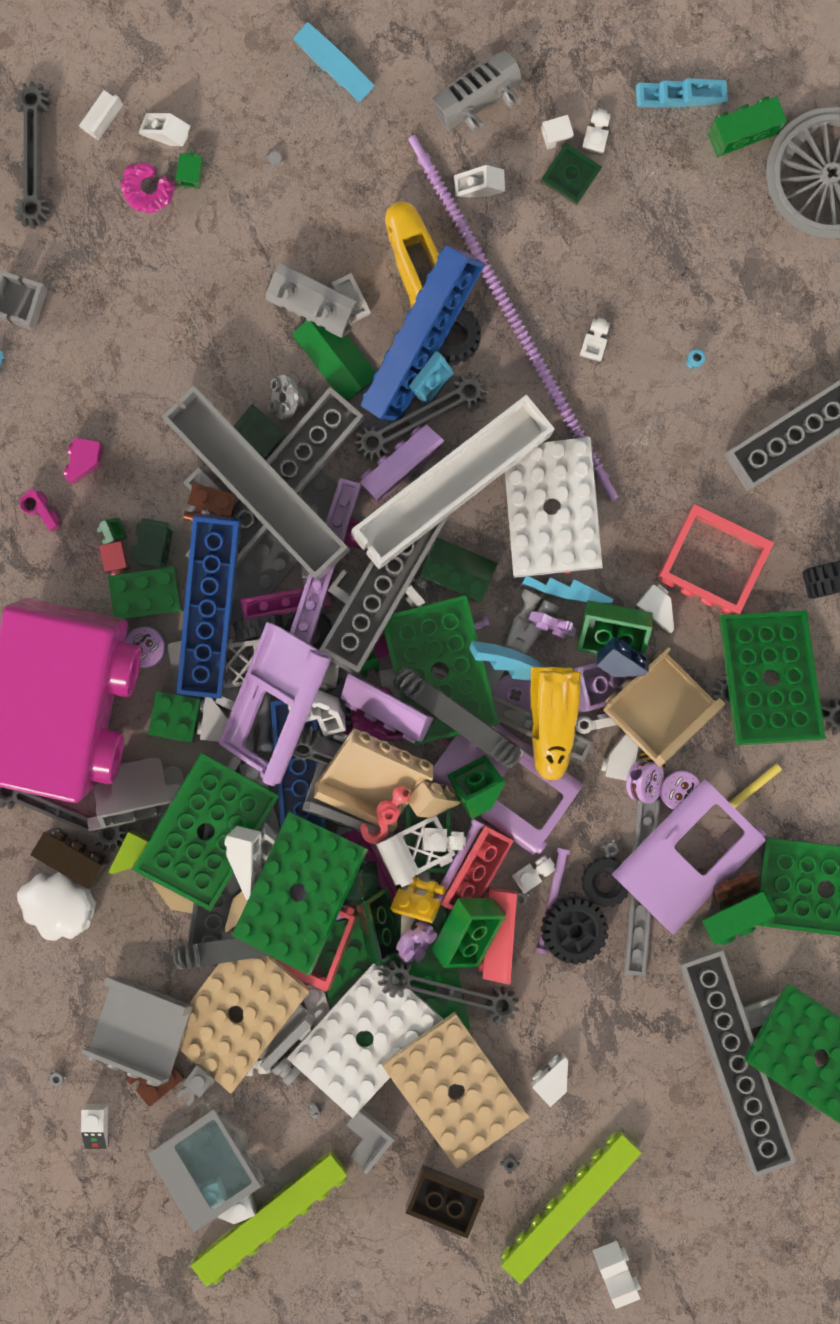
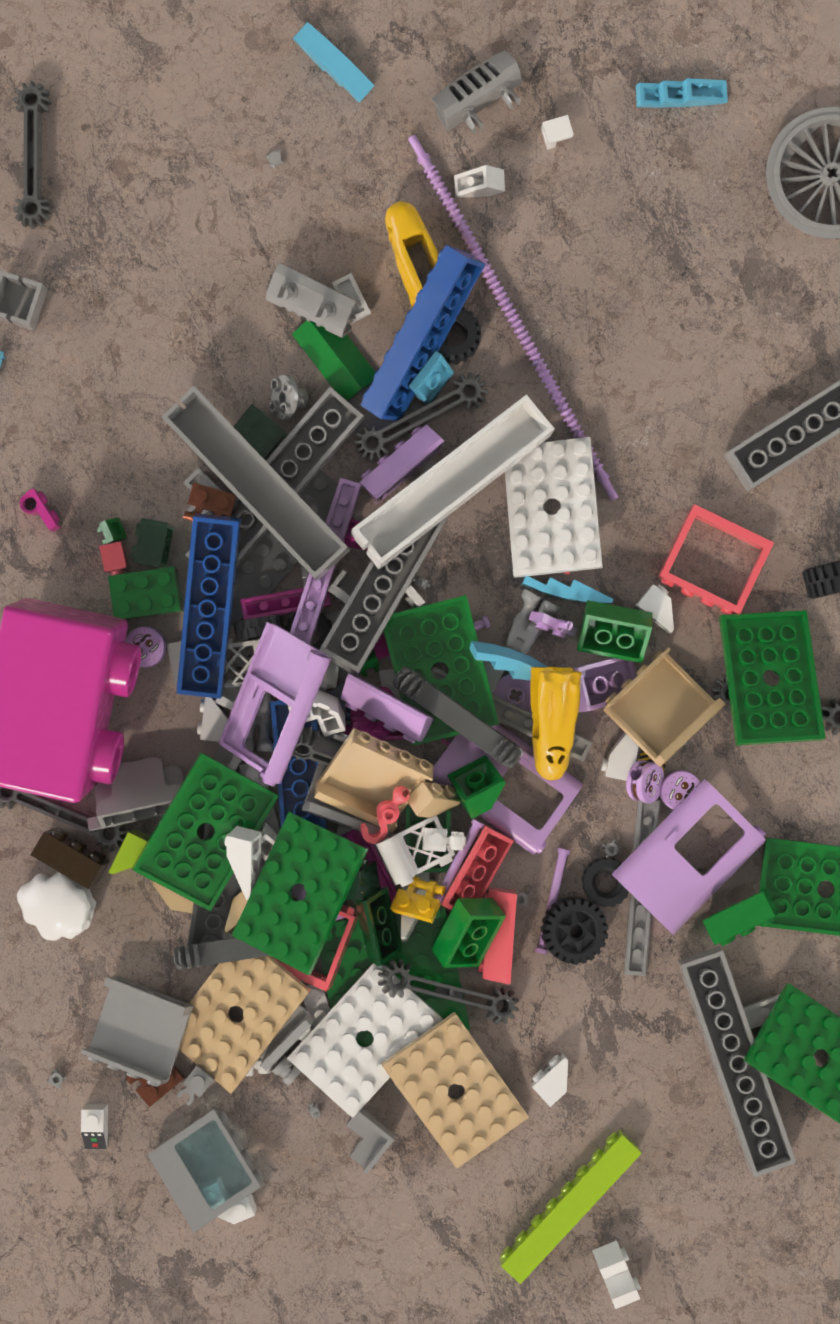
(84, 459): dark pink slope -> none
(101, 114): white panel -> none
(131, 187): dark pink piece -> none
(164, 128): white slope -> none
(175, 716): green brick -> none
(189, 170): green brick -> none
(269, 1218): lime brick -> none
(415, 942): lavender plate -> none
(444, 1201): dark brown brick -> none
(458, 570): dark green slope -> none
(510, 1163): dark grey piece -> none
(528, 877): white plate -> none
(571, 174): dark green plate -> none
(593, 344): white plate -> none
(595, 136): white plate -> none
(602, 722): white plate -> none
(621, 660): slope -> none
(699, 355): medium azure pin -> none
(737, 889): copper plate -> none
(746, 126): green brick -> none
(754, 786): light yellow bar -> none

